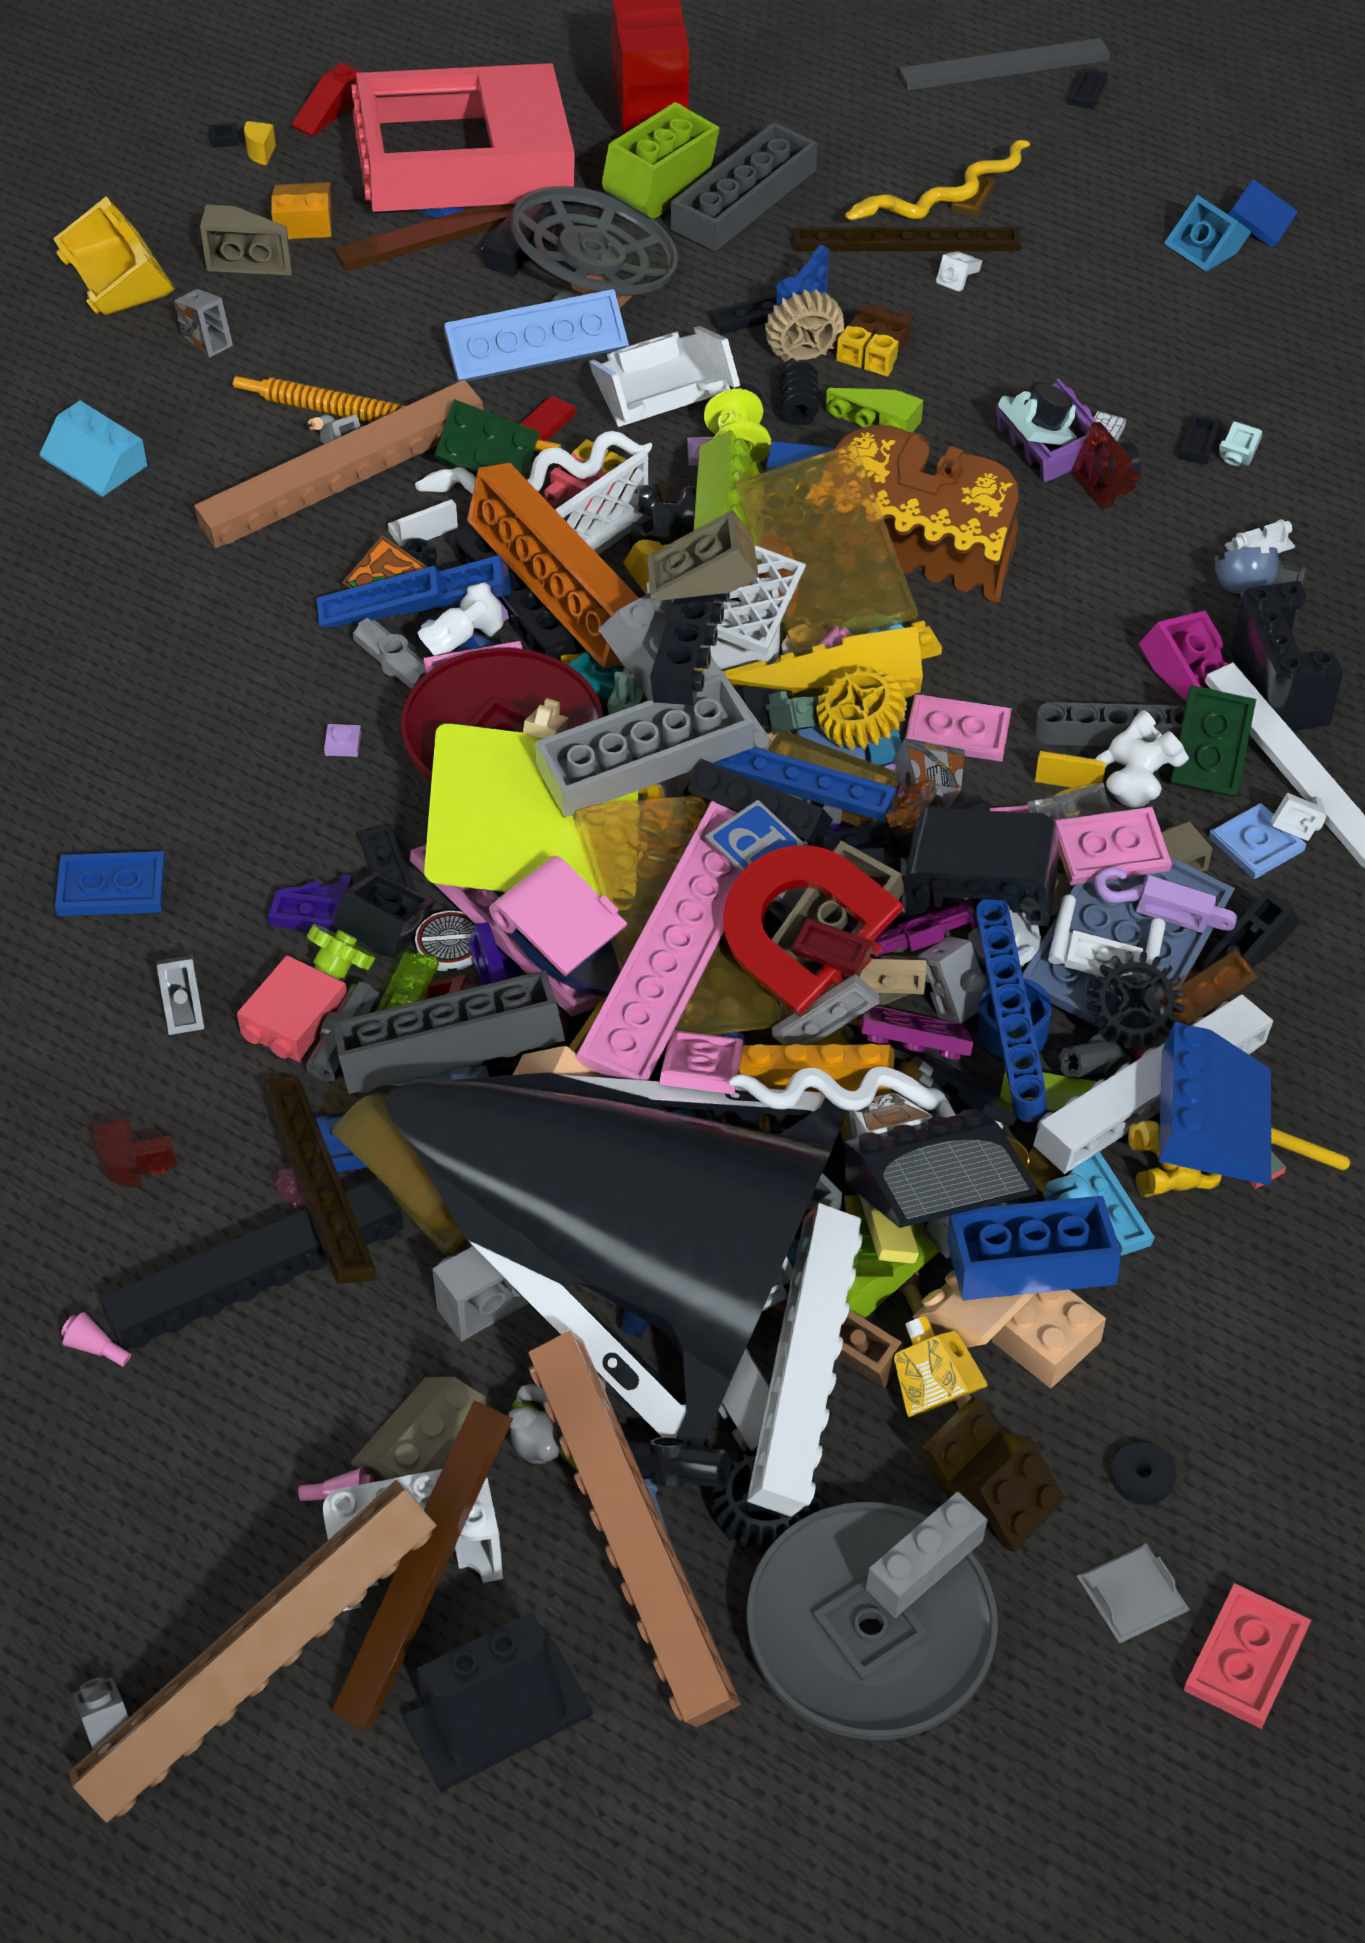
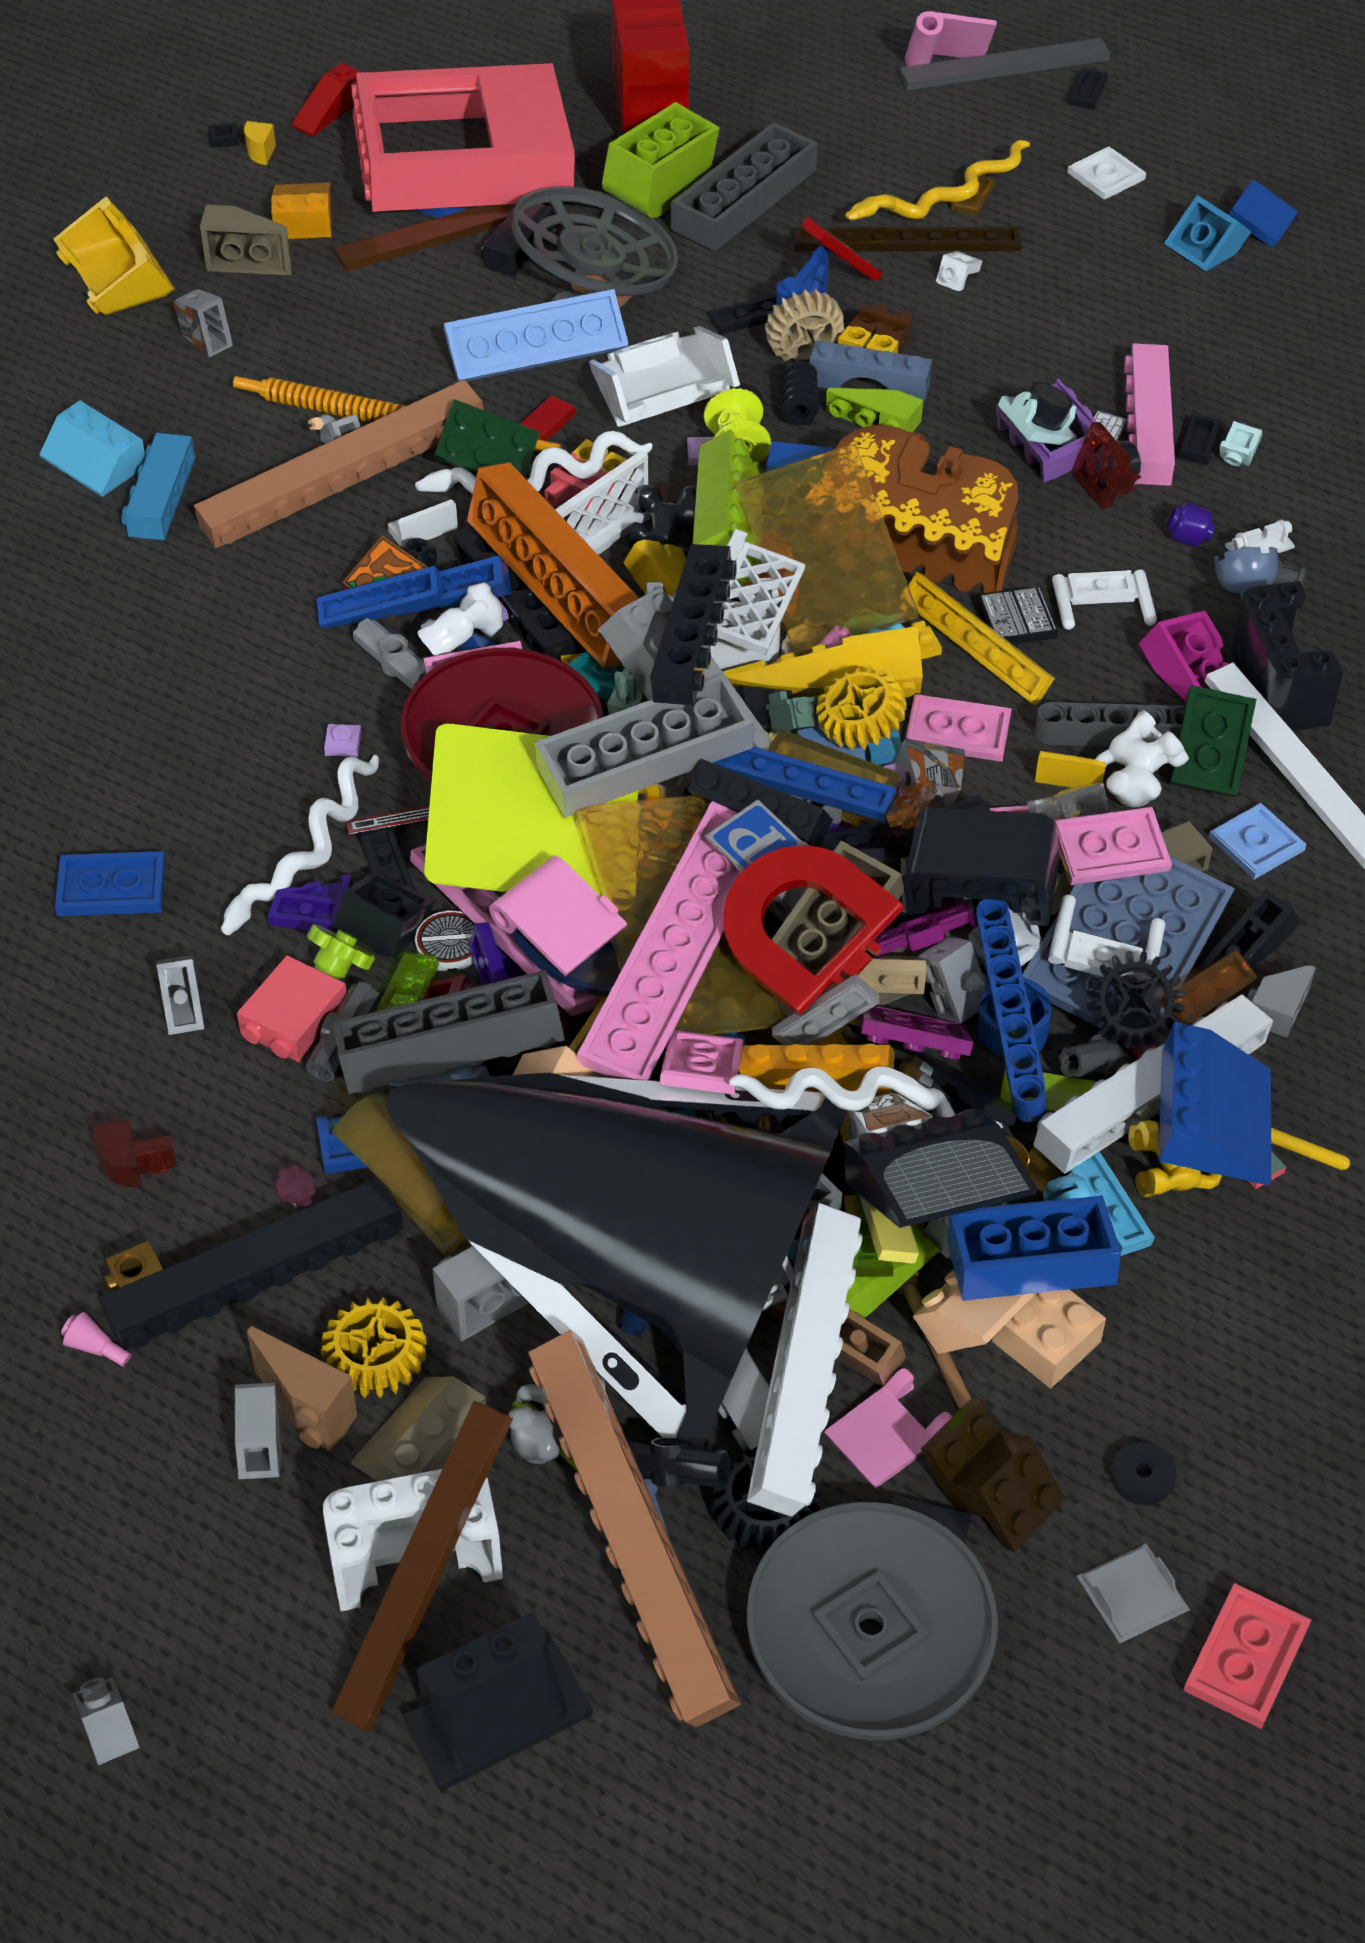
(134, 1261): none -> pearl gold brick
(159, 486): none -> dark azure brick
(240, 908): none -> white animal
(251, 1652): medium nougat brick -> none
(257, 1431): none -> light grey slope
(309, 1392): none -> medium nougat slope
(318, 1181): dark brown tile -> none
(322, 1490): bright pink cone -> none
(388, 820): none -> sticker
(392, 1357): none -> yellow gear
(546, 720): tan tile -> none
(704, 561): dark tan slope -> none
(832, 947): dark red tile -> none
(841, 249): none -> red tile
(881, 1433): none -> bright pink flag
(896, 371): none -> sand blue arch
(926, 1554): light grey brick -> none
(935, 1369): yellow torso -> none
(948, 36): none -> bright pink door
(979, 640): none -> yellow tile
(1019, 615): none -> tile
(1102, 588): none -> white plate
(1106, 172): none -> white tile
(1150, 411): none -> bright pink brick
(1168, 902): lavender piece -> none
(1190, 524): none -> dark purple head
(1282, 997): none -> light grey slope
(1299, 816): white bracket -> none

